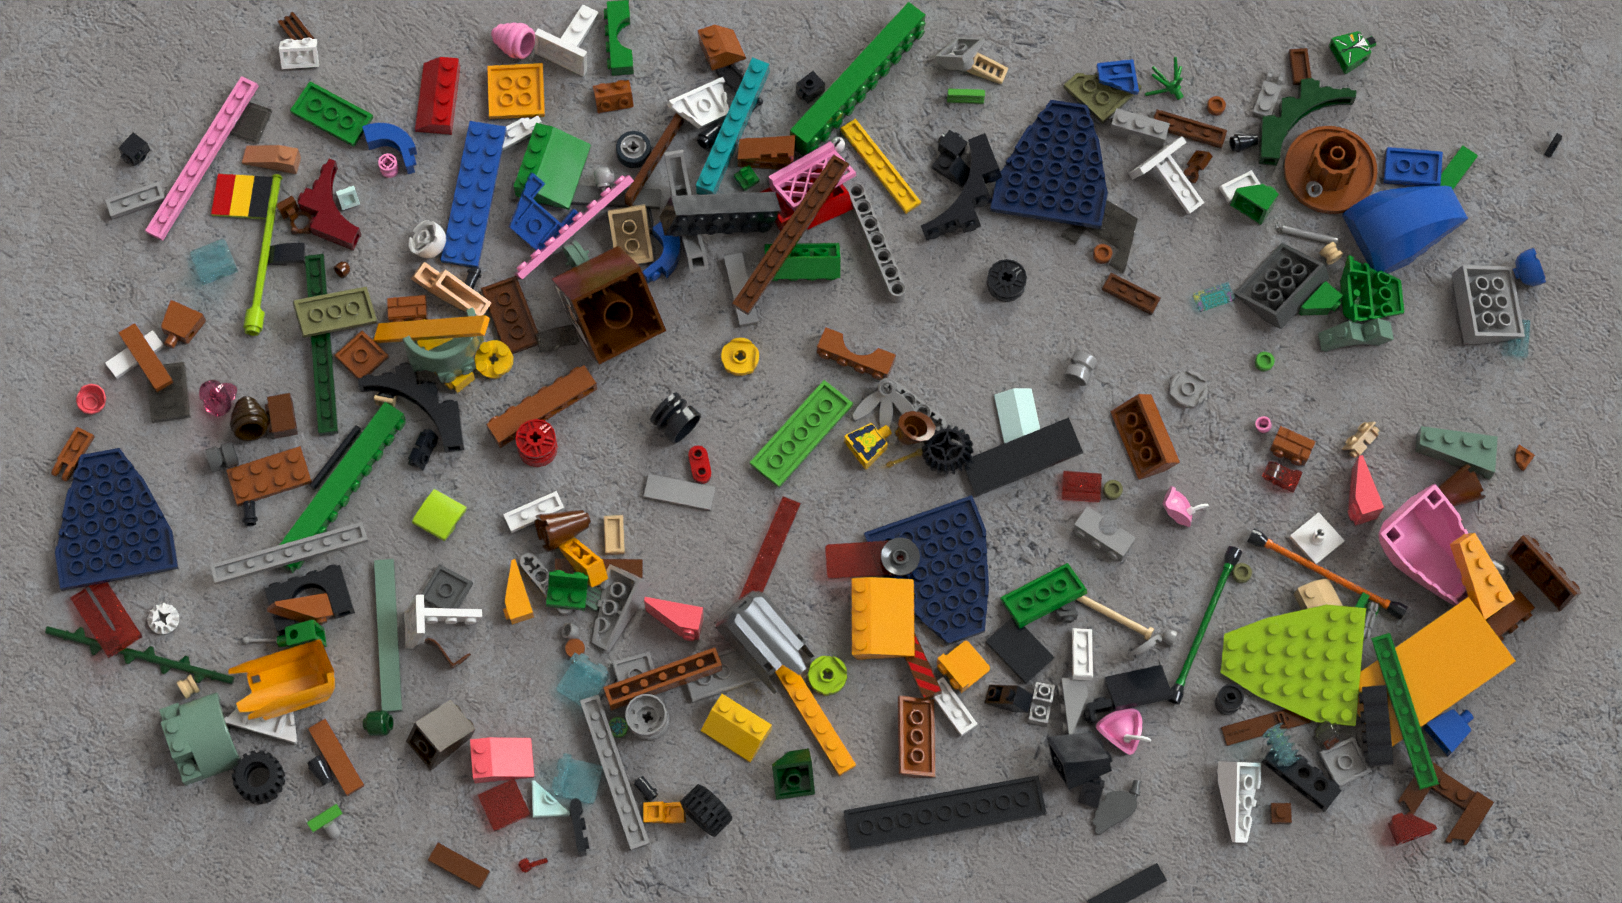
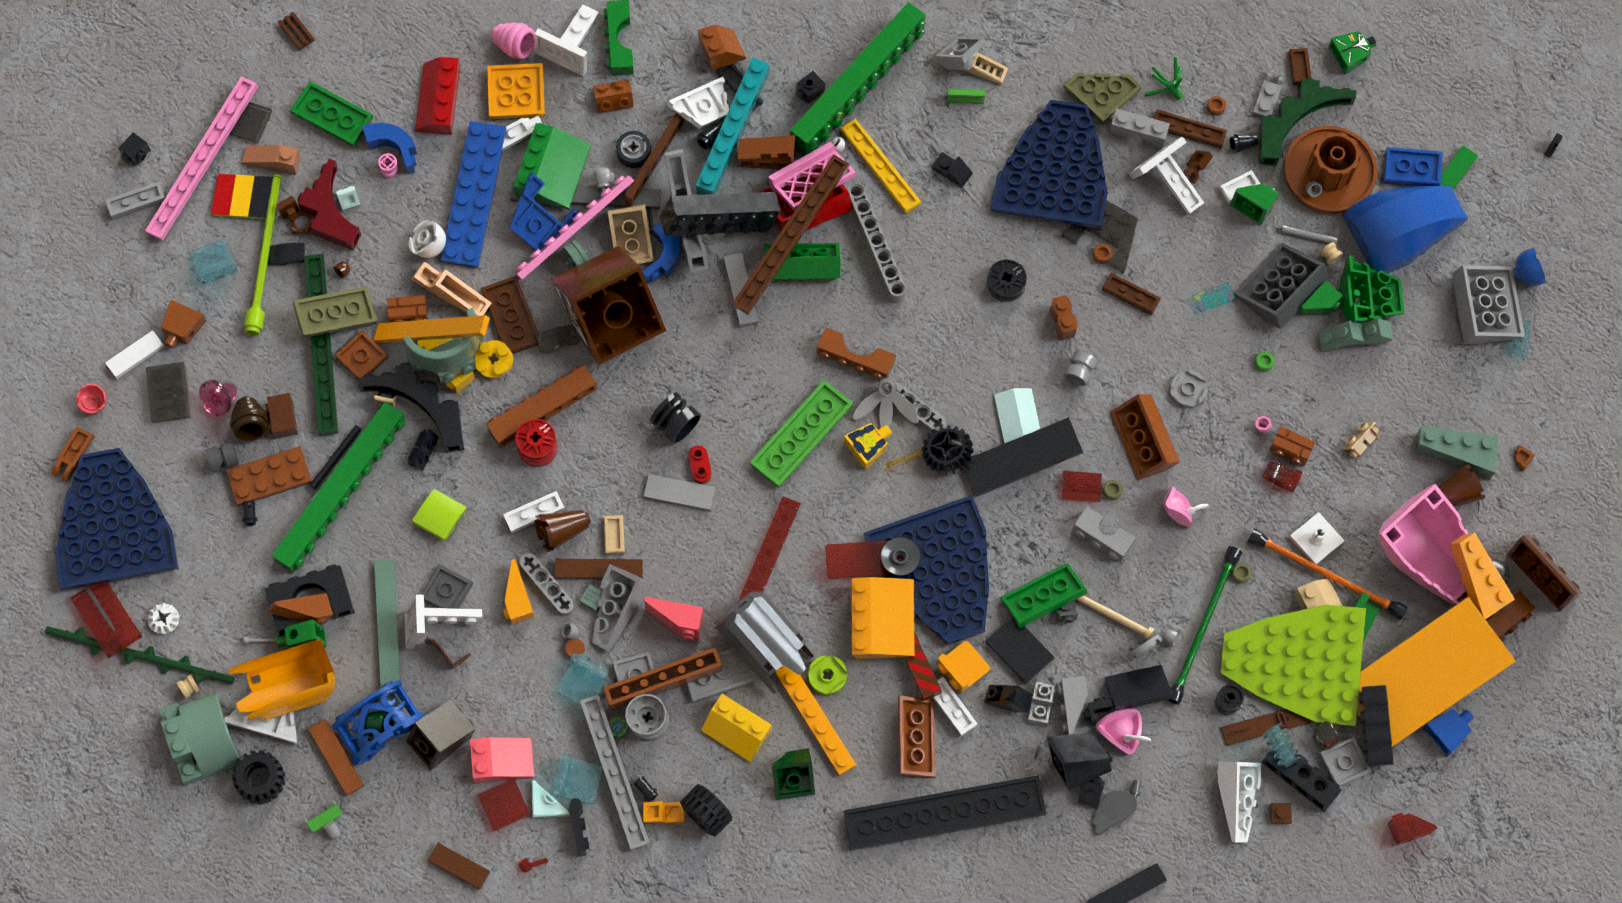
(145, 357): dark orange tile -> none
(289, 553): light grey plate -> none
(298, 53): white bracket -> none
(320, 769): black cone -> none
(404, 724): none -> blue fence
(472, 277): black pin -> none
(567, 590): green bracket -> none
(584, 561): light orange slope -> none
(746, 178): green tile -> none
(748, 350): yellow plate -> none
(914, 428): reddish brown piece -> none
(952, 144): black brick -> none
(974, 195): black arch -> none
(1063, 317): none -> dark orange brick
(1082, 654): white tile -> none
(1118, 75): blue wing -> none
(1363, 498): coral slope -> none
(1369, 618): light grey axle -> none
(1405, 711): green tile -> none
(1474, 804): reddish brown wedge -> none

